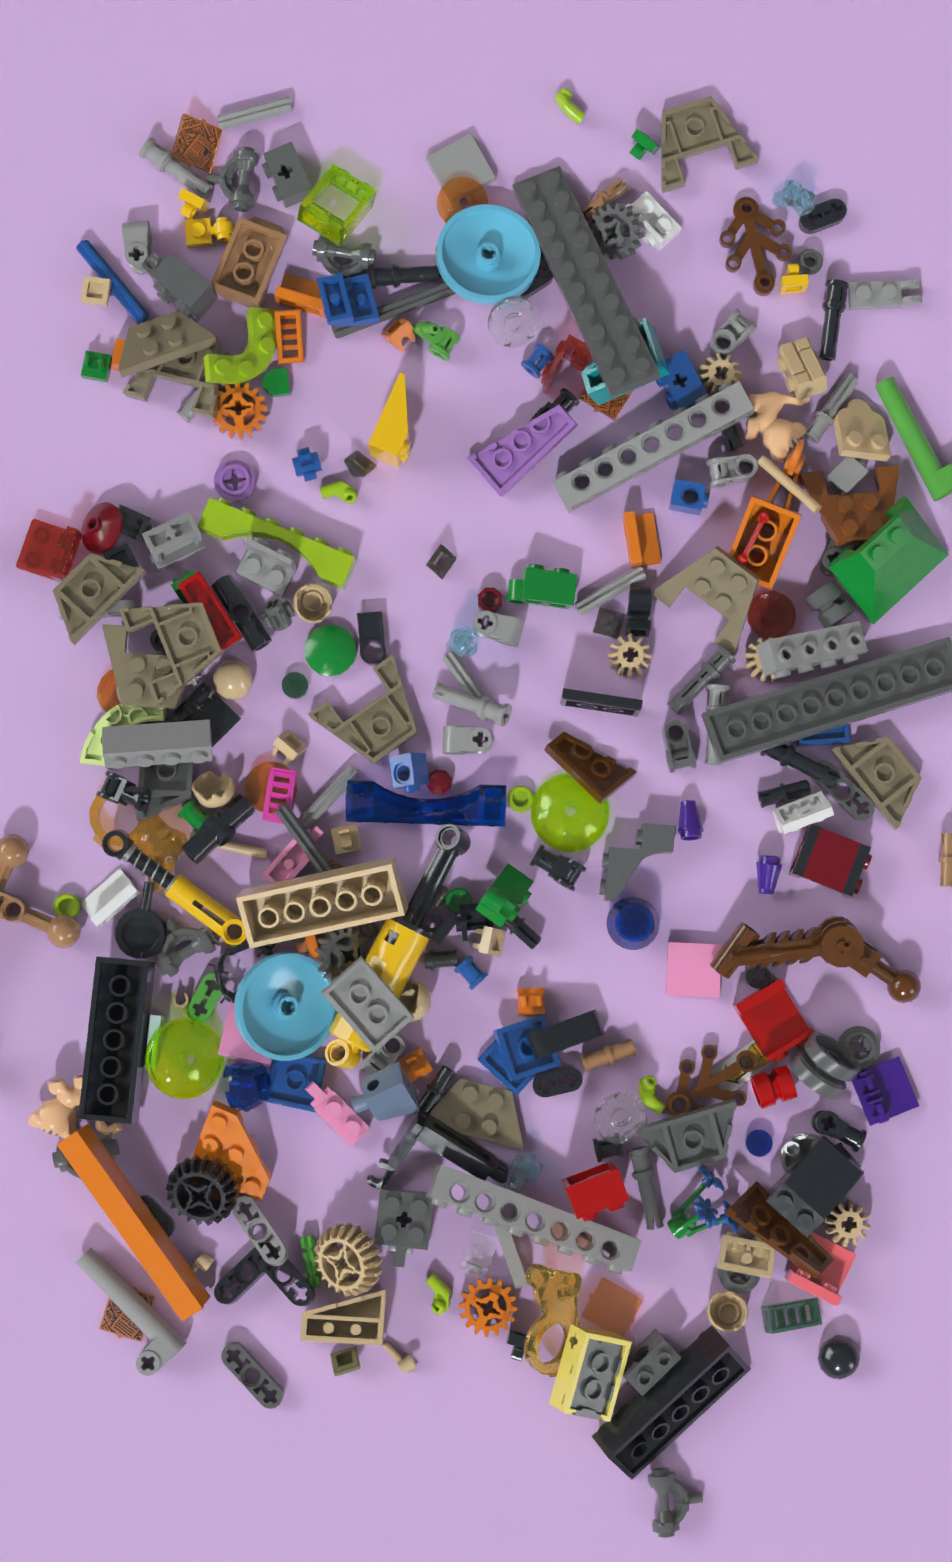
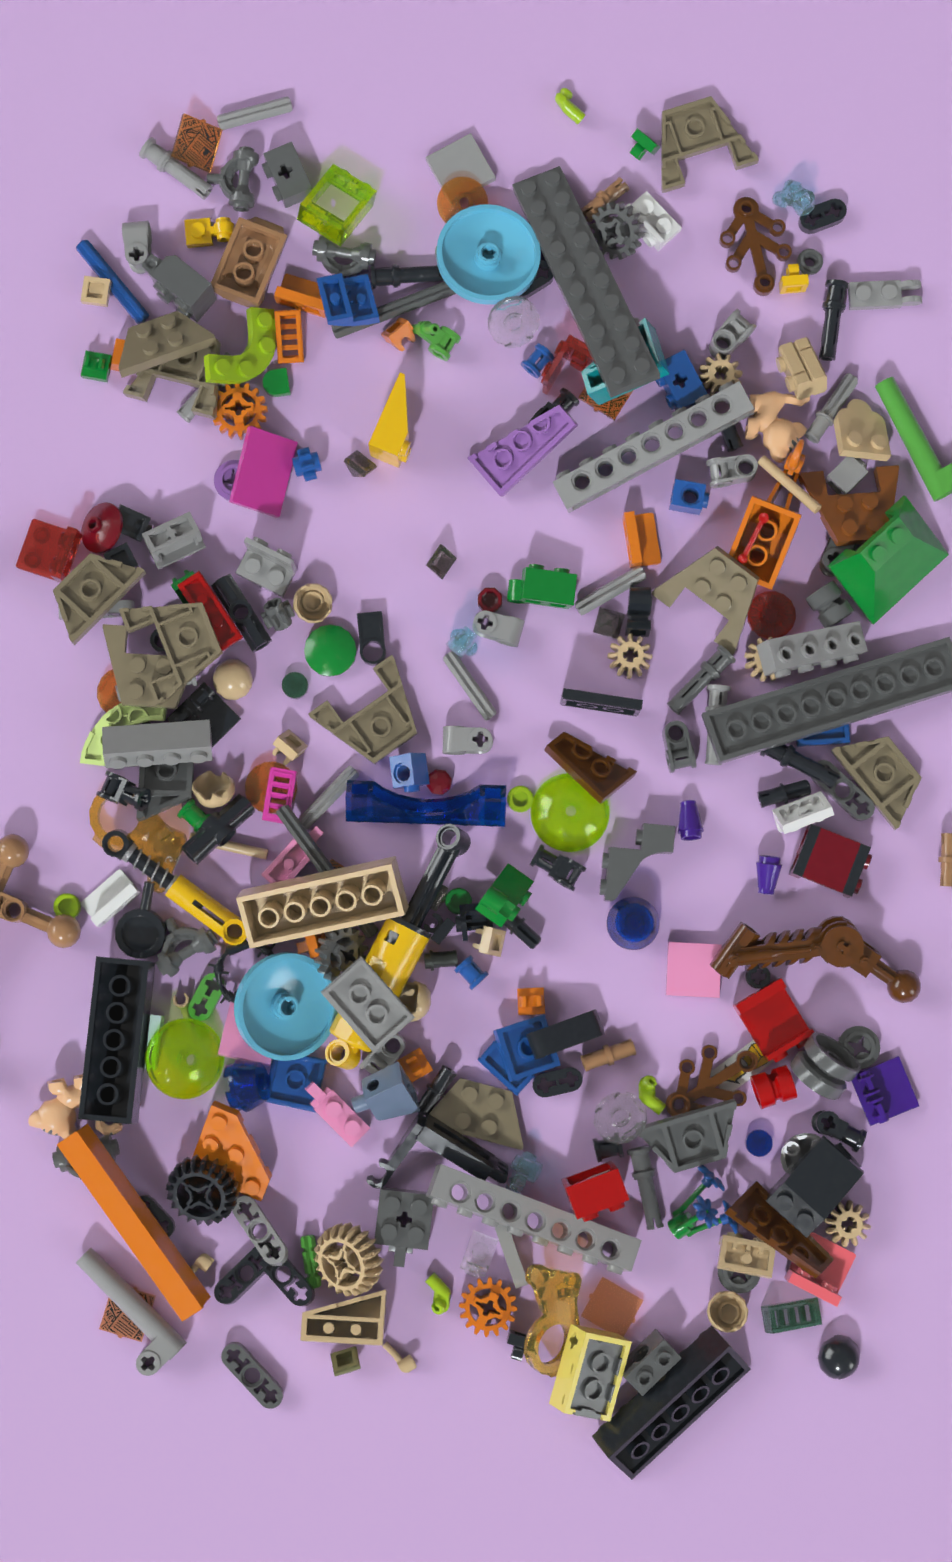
(192, 203): yellow tile -> none
(229, 523): lime arch -> none
(263, 472): none -> dark pink tile
(341, 490): lime arm -> none
(346, 839): tan tile -> none
(483, 707): light grey pin -> none
(666, 1520): dark grey piece -> none

